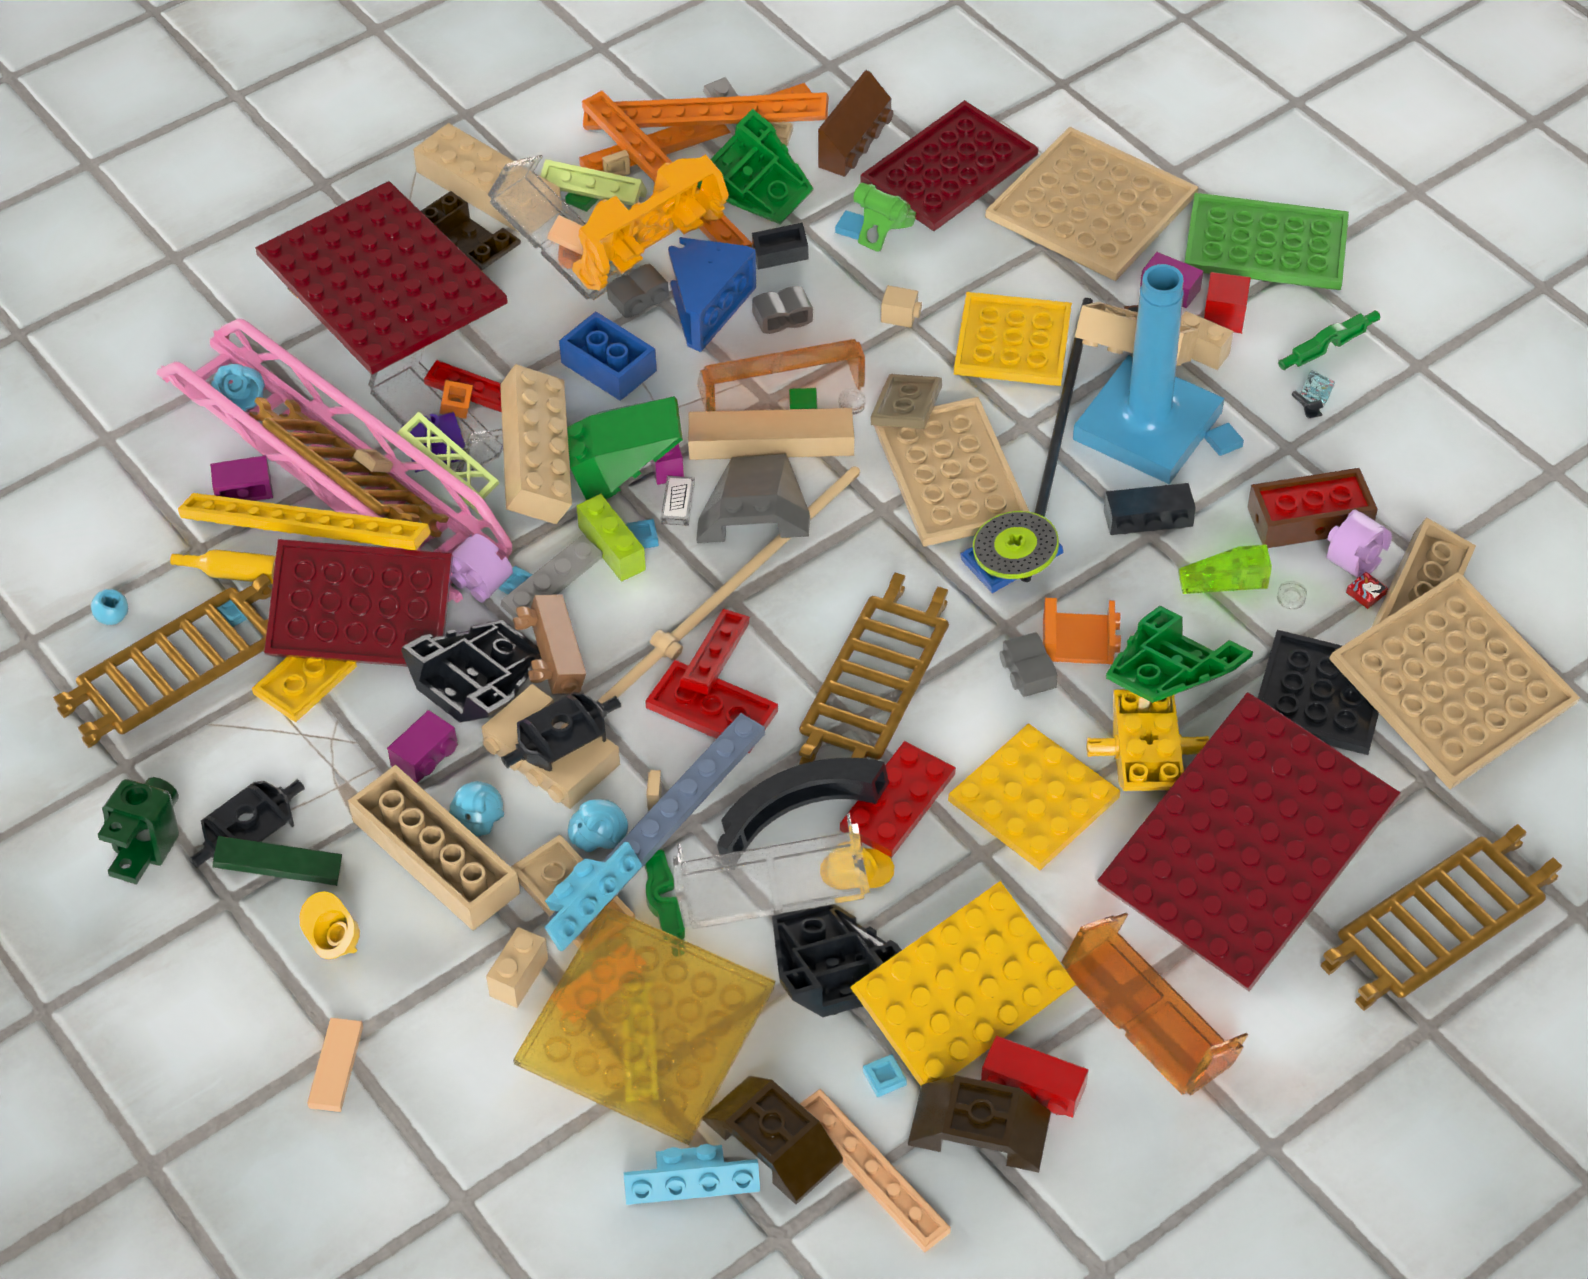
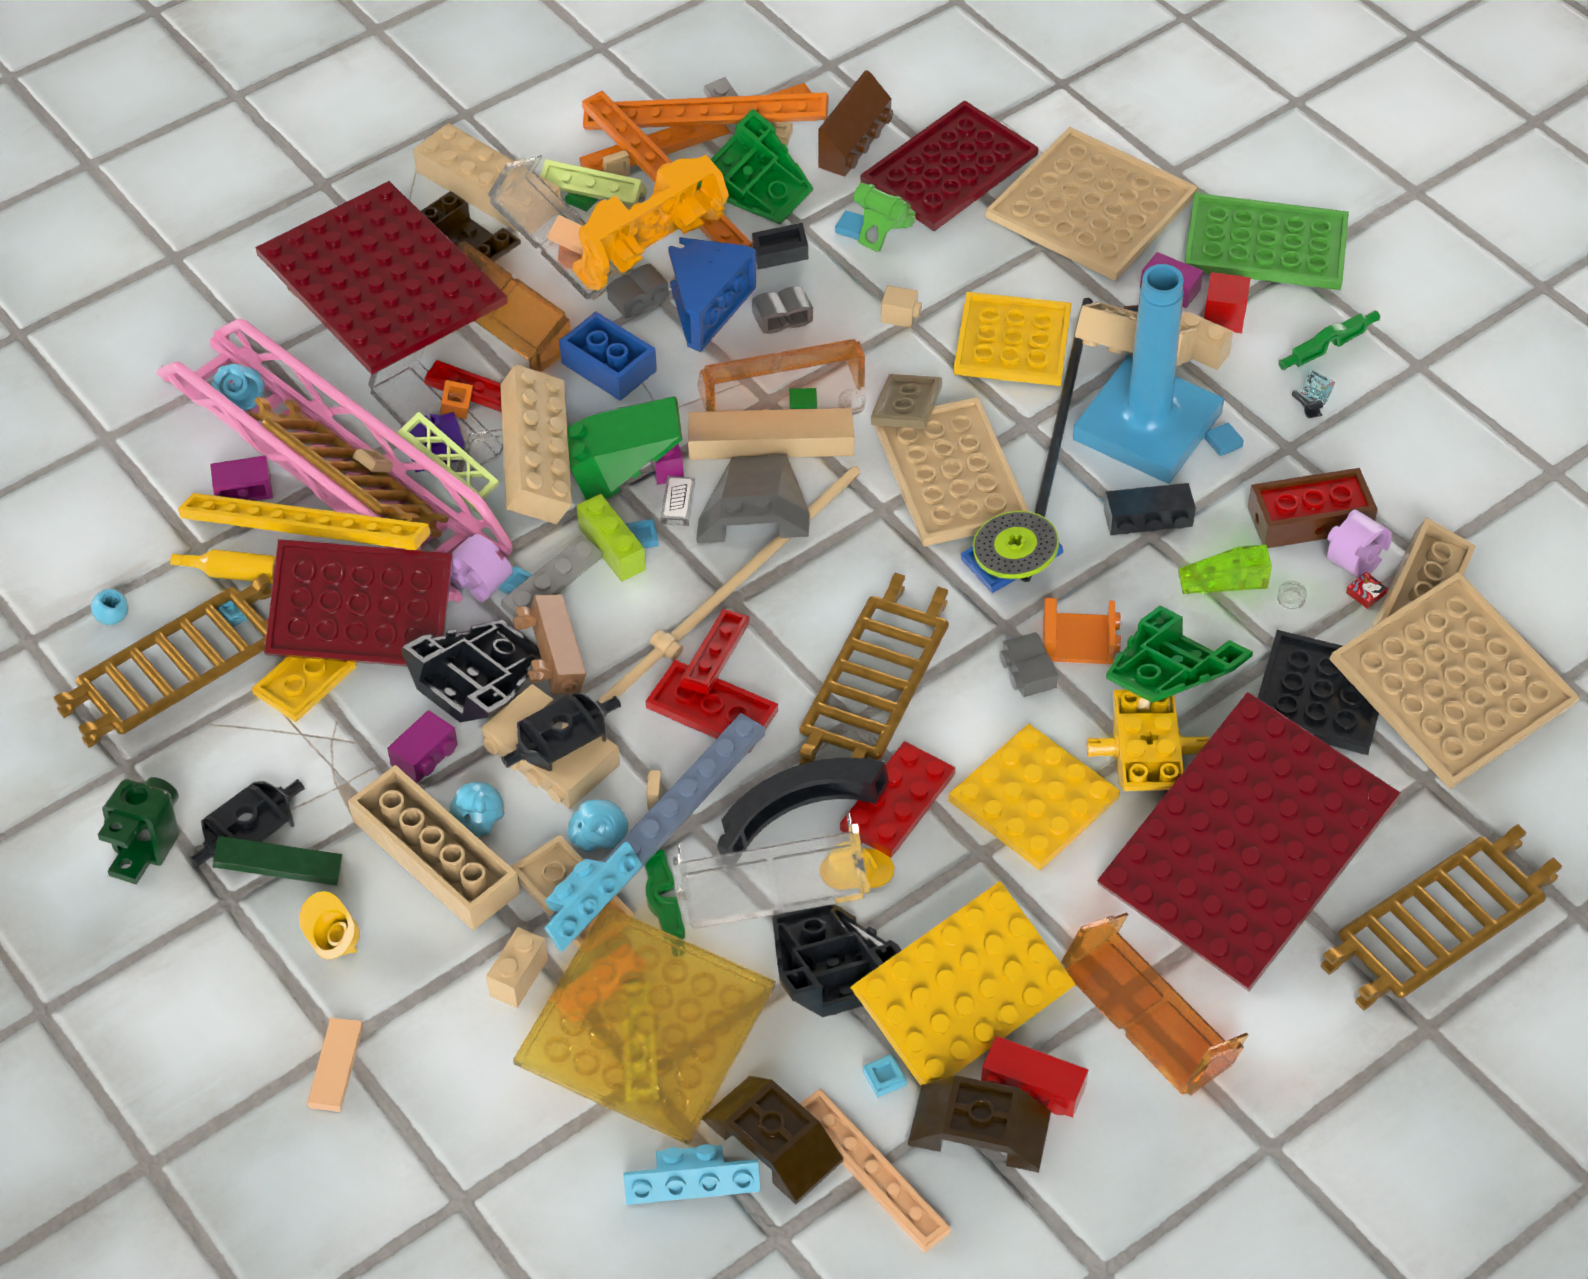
(527, 321): none -> clear orange piece

